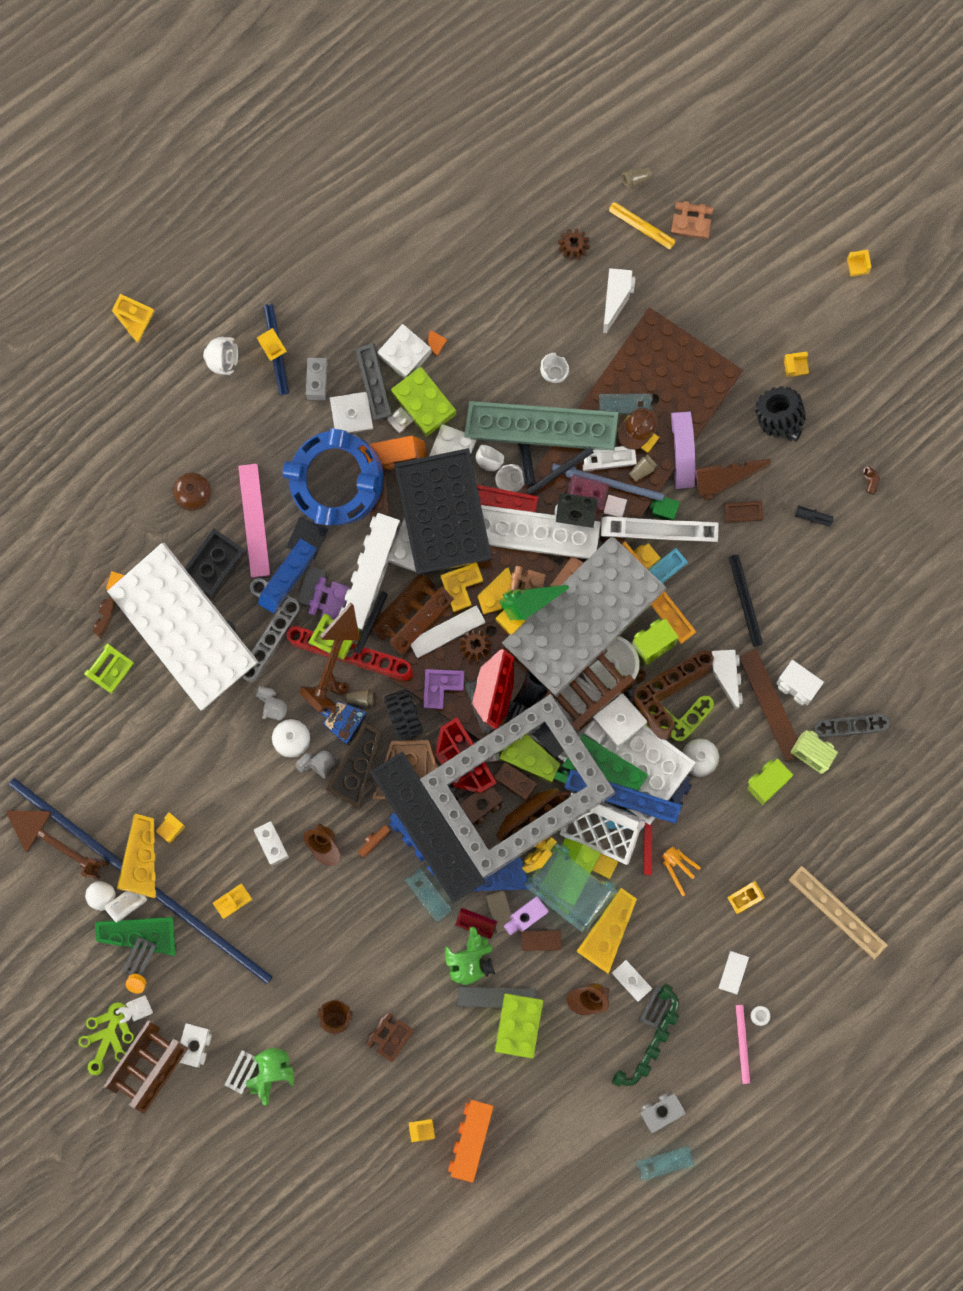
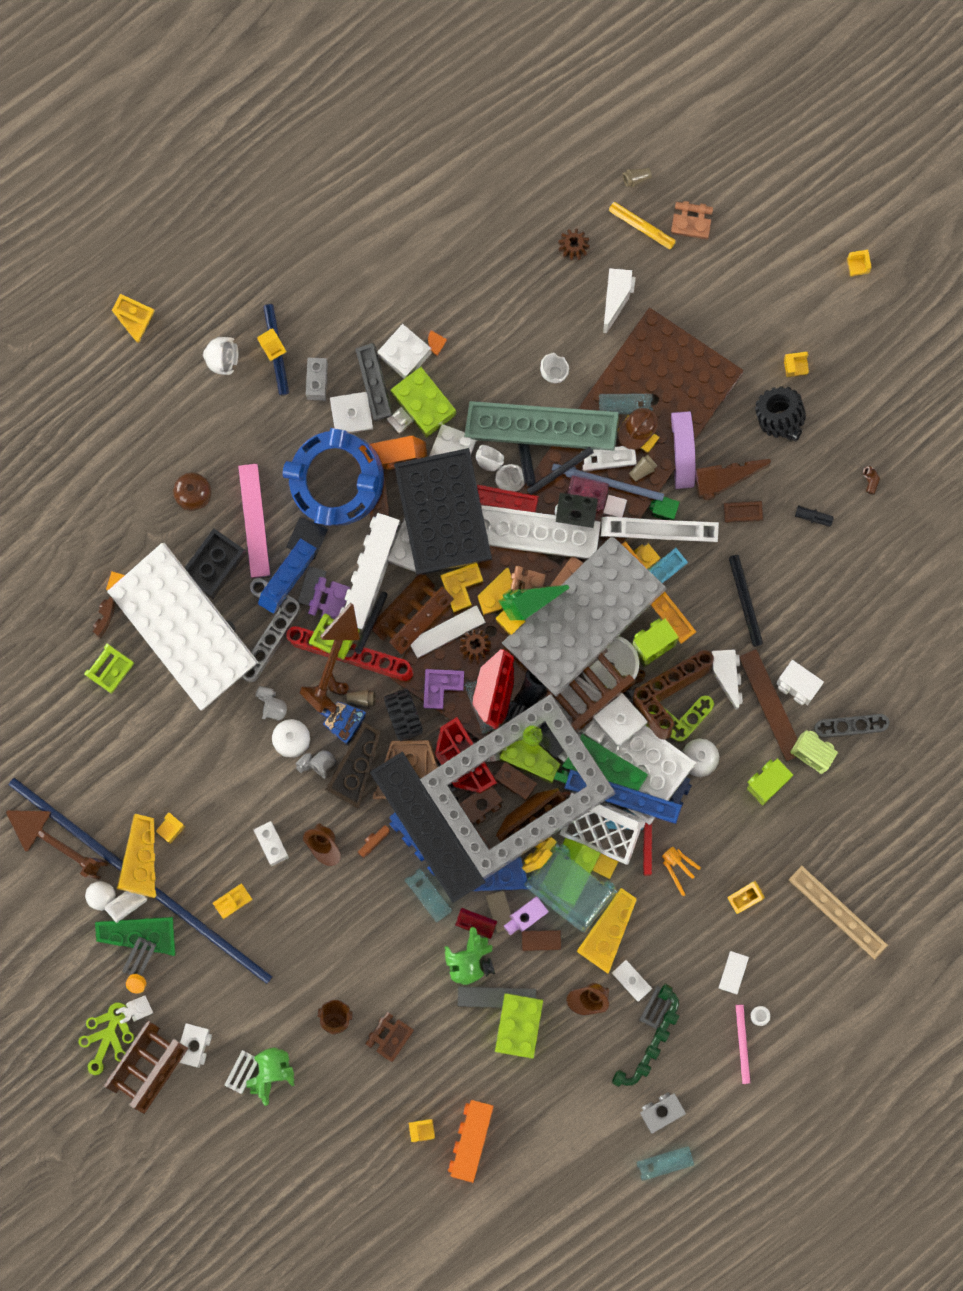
(532, 735): none -> clear neon green tile

